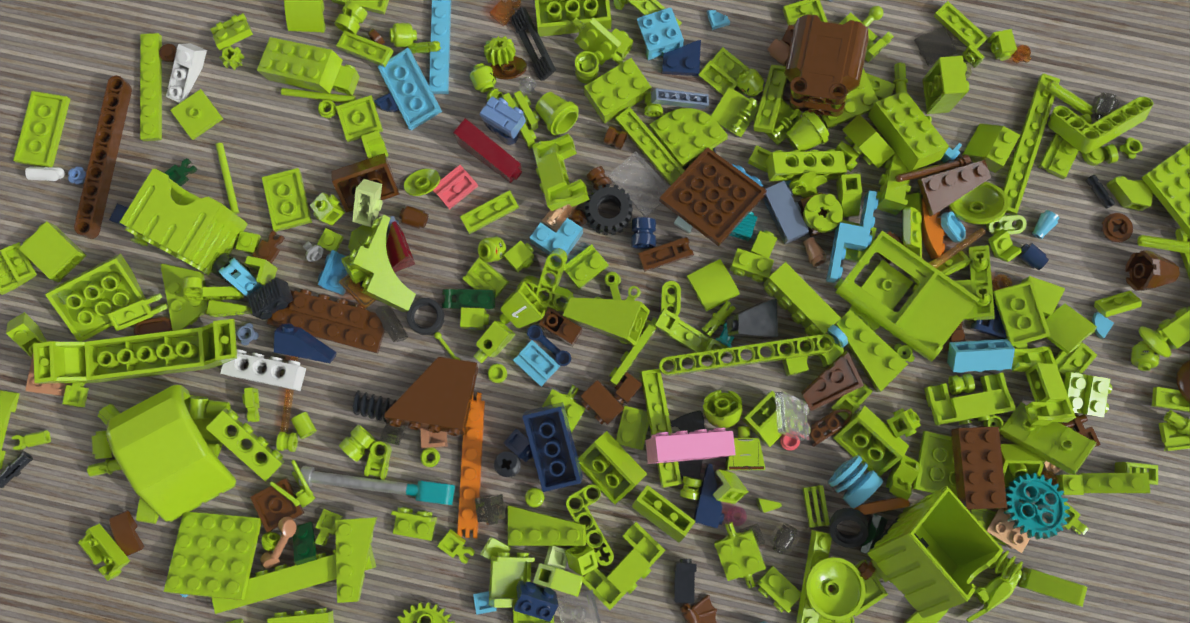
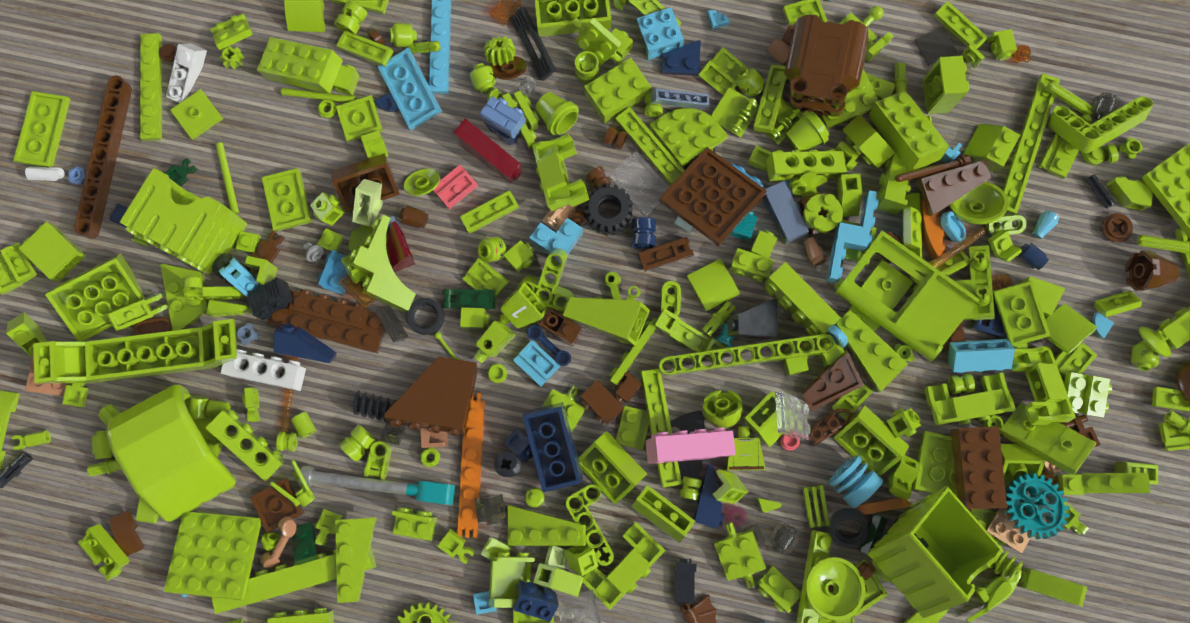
(585, 266): lime plate -> none

